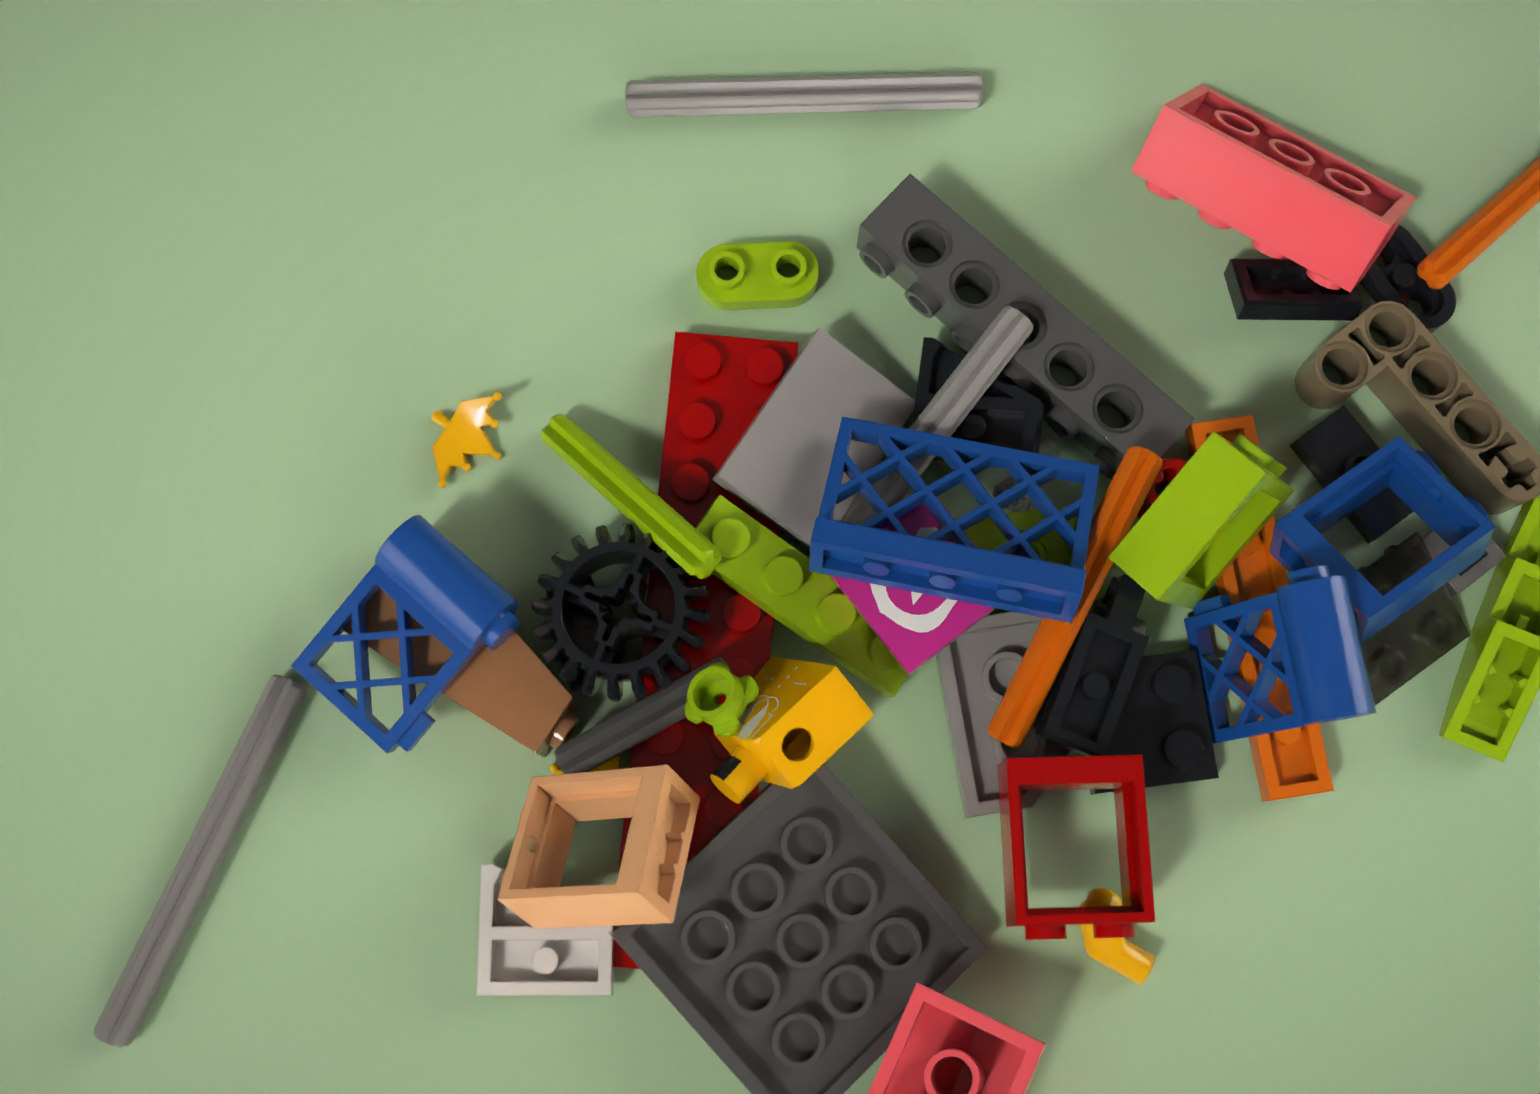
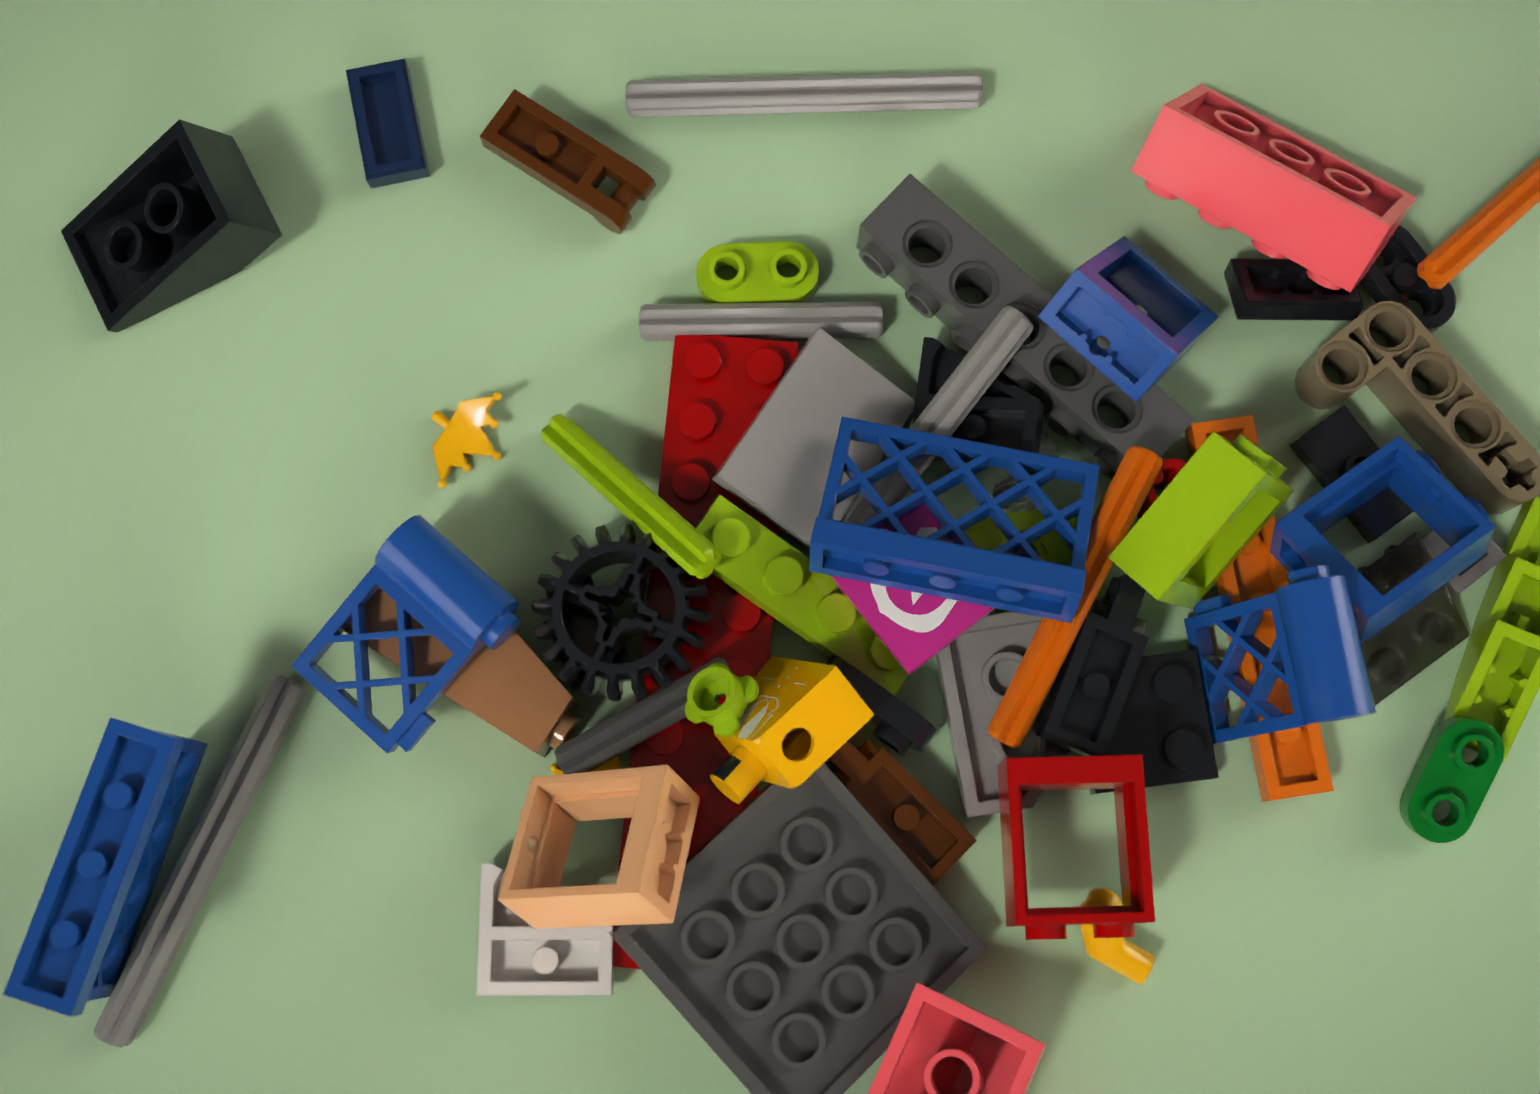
(105, 868): none -> blue fence
(170, 226): none -> black slope
(387, 123): none -> dark blue tile
(566, 160): none -> reddish brown plate
(761, 320): none -> light grey axle
(896, 722): none -> black plate
(902, 808): none -> reddish brown hinge
(1103, 301): none -> blue window
(1445, 776): none -> green plate

